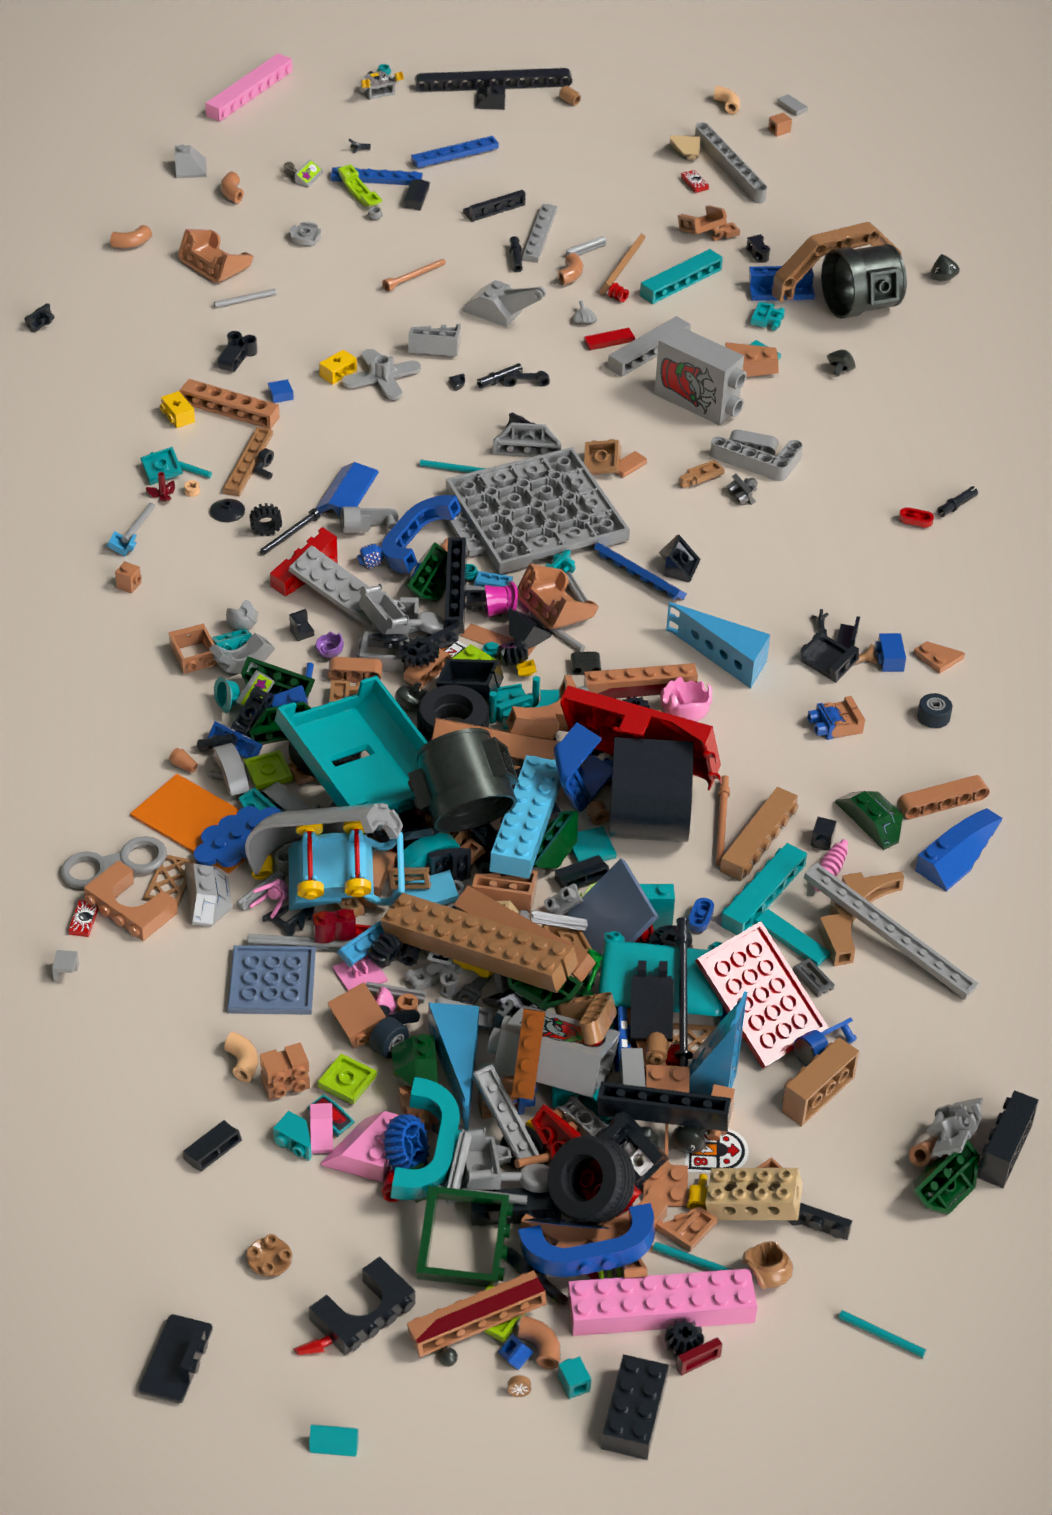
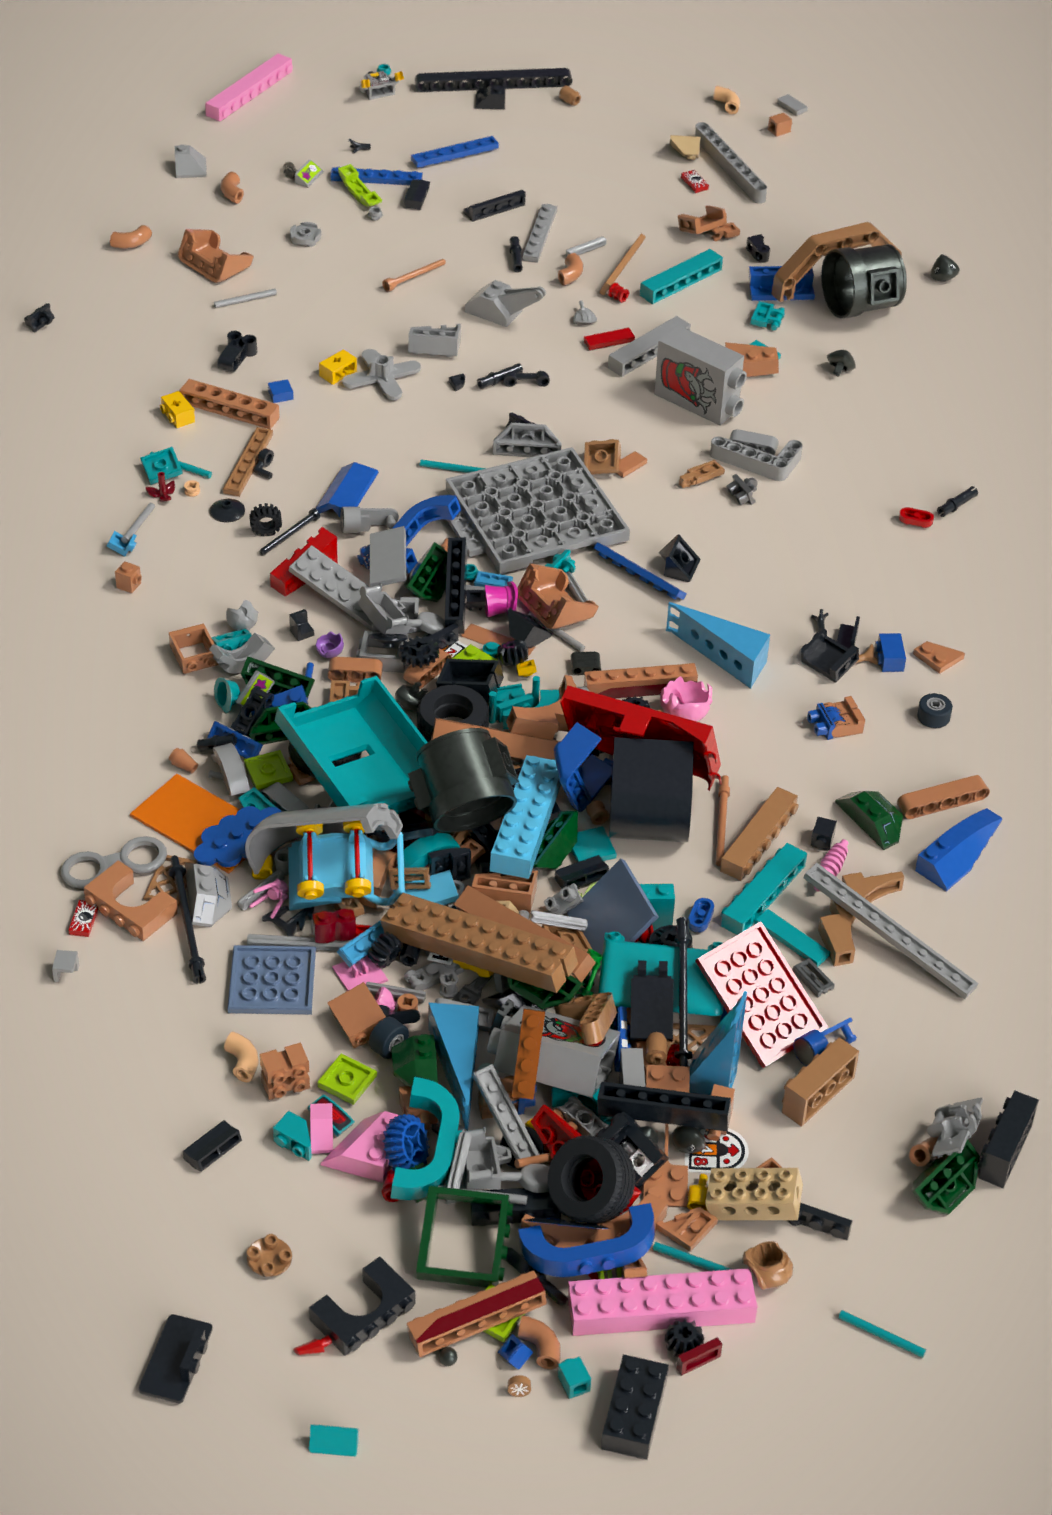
(196, 963): none -> black bar
(388, 556): none -> light grey tile

